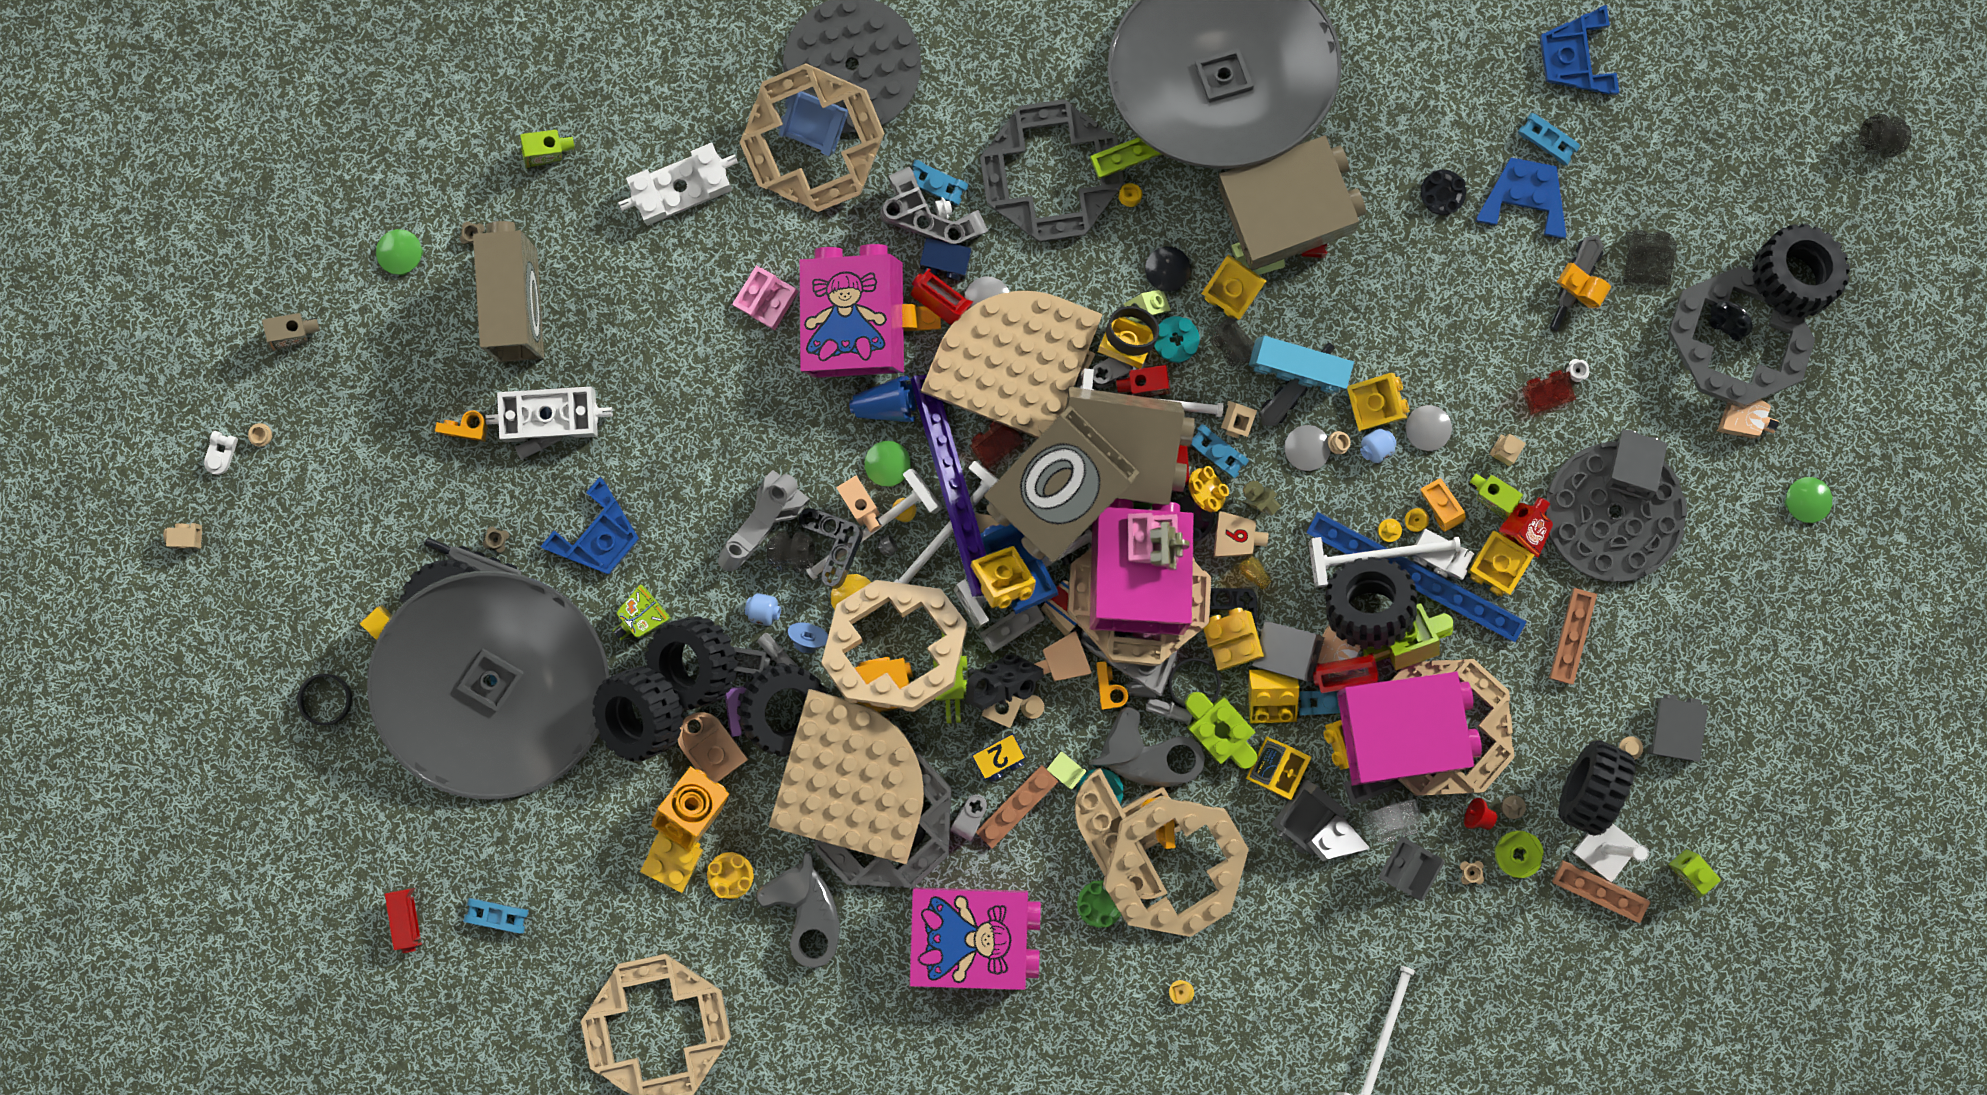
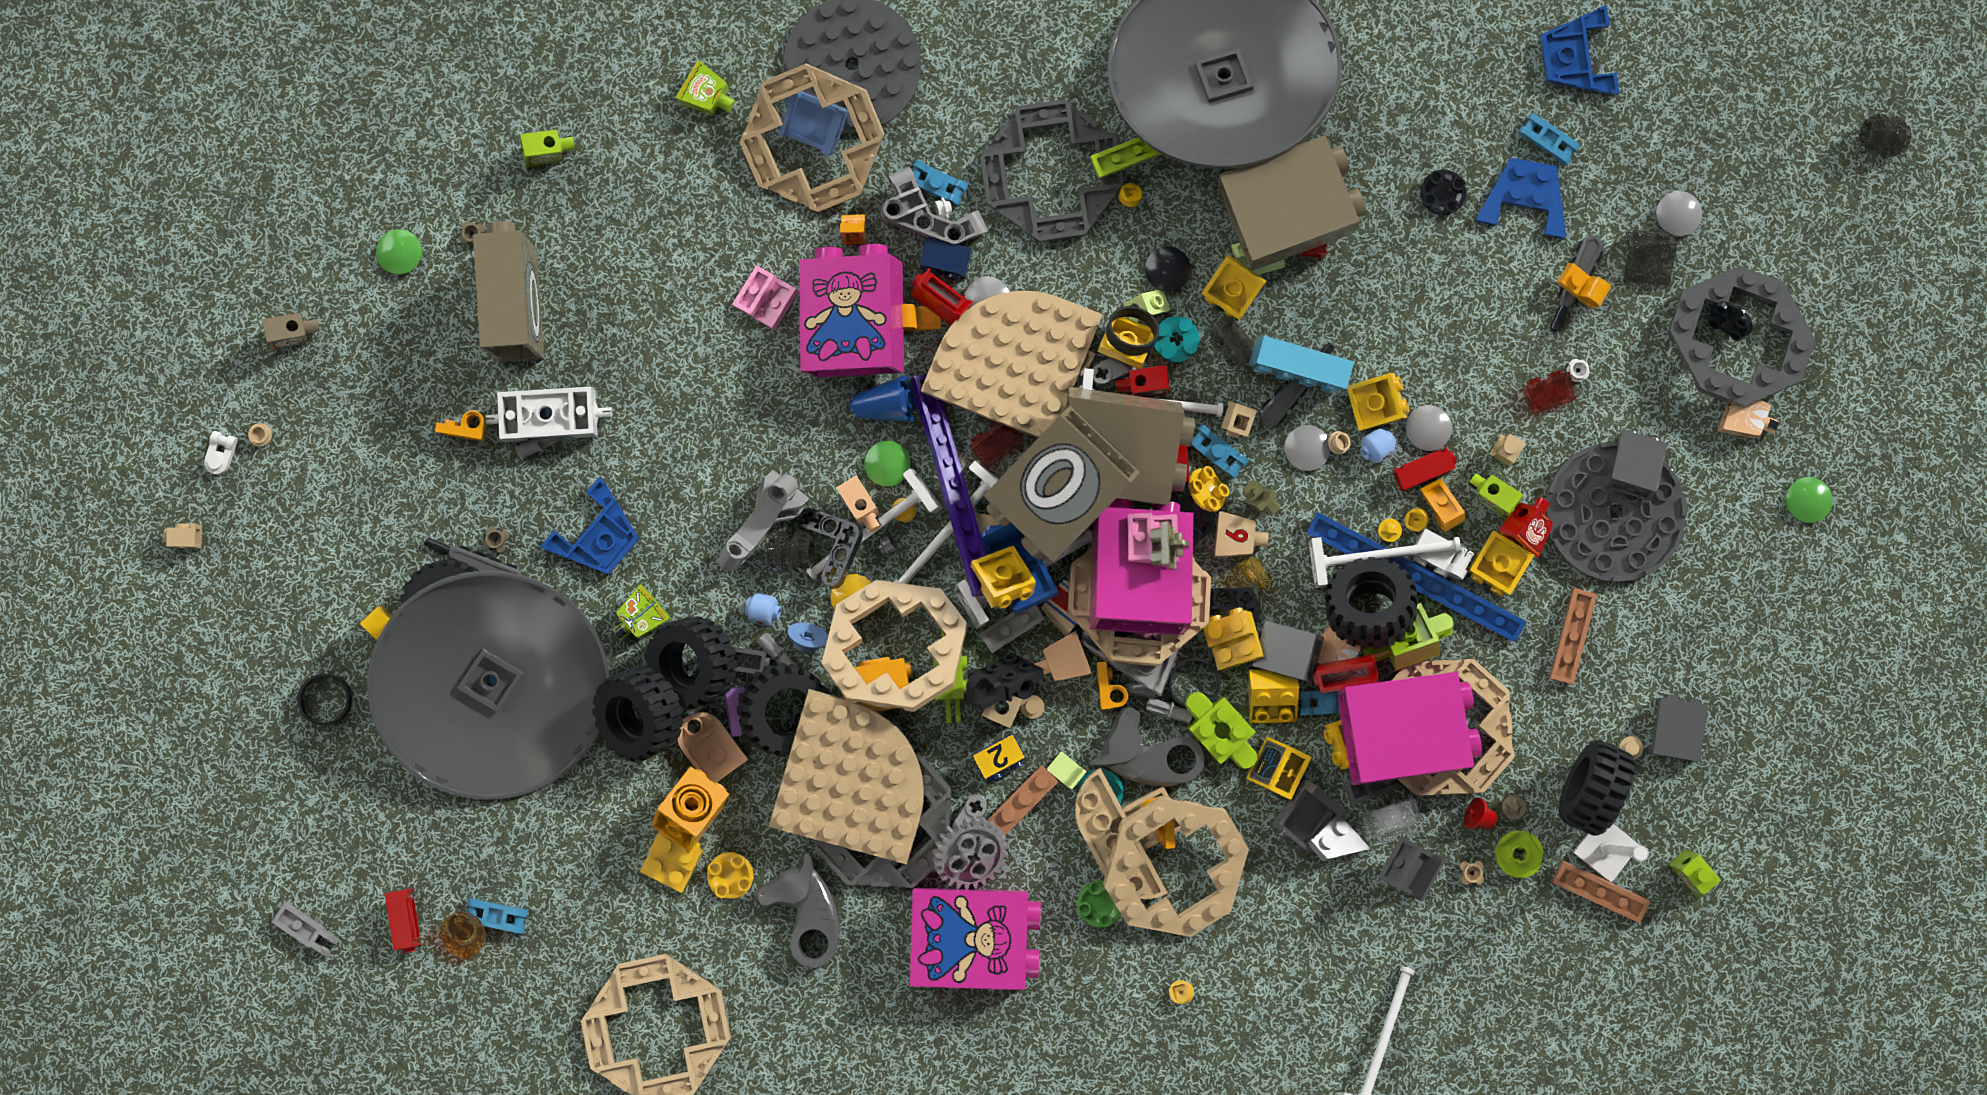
(303, 928): none -> light grey hinge
(463, 934): none -> clear orange tile
(655, 191): white brick -> none
(704, 91): none -> lime torso
(853, 229): none -> light orange plate
(970, 853): none -> light grey gear
(1424, 469): none -> red window
(1679, 213): none -> light grey dish
(1818, 252): black tyre -> none

